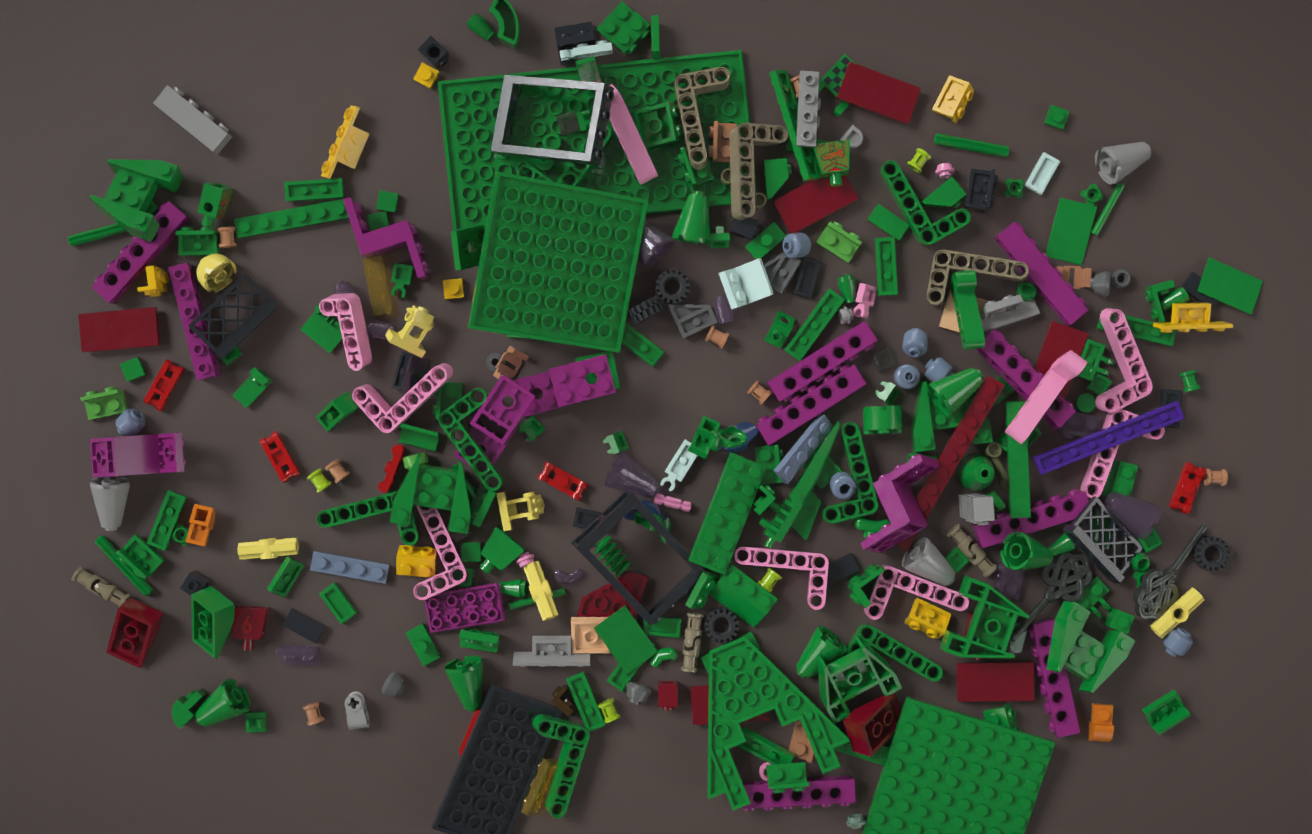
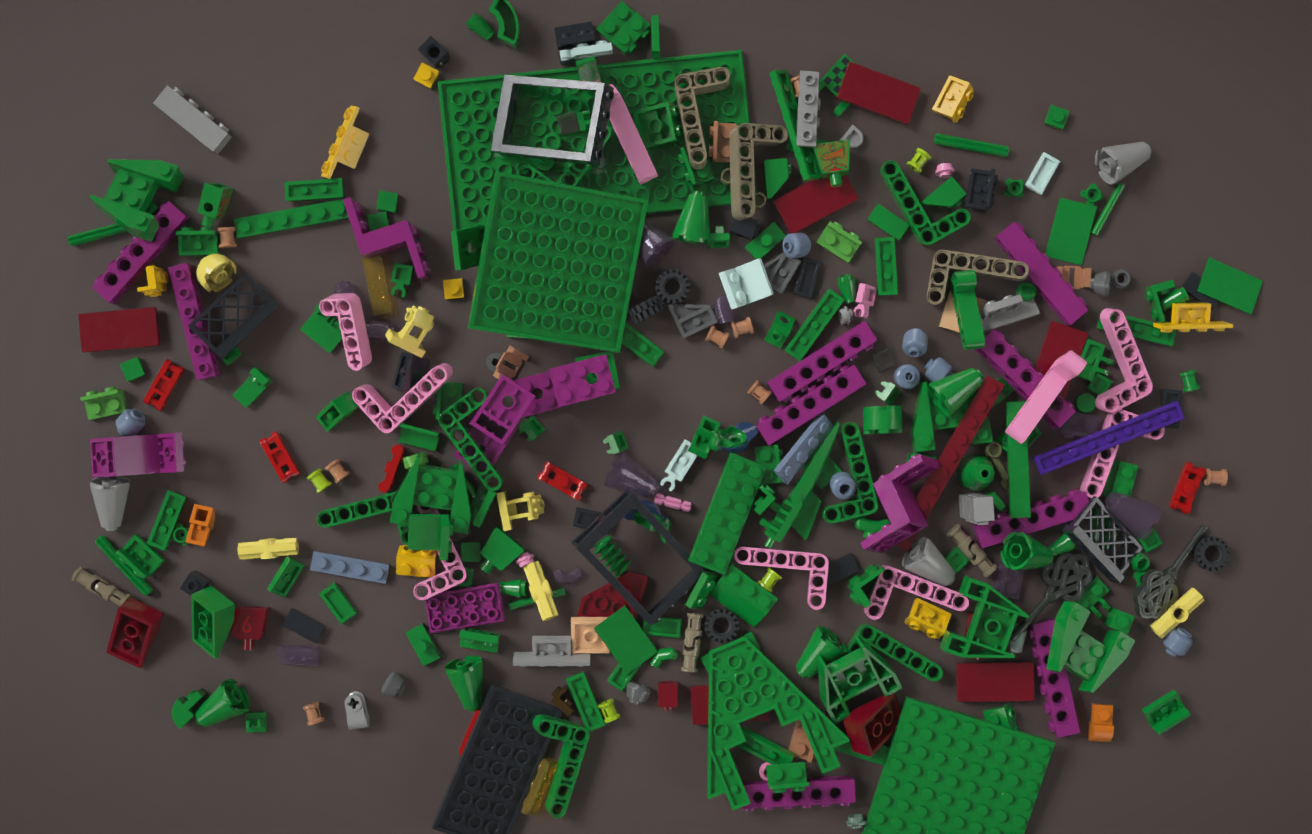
(430, 533): none -> green bracket
(742, 327): none -> nougat bush

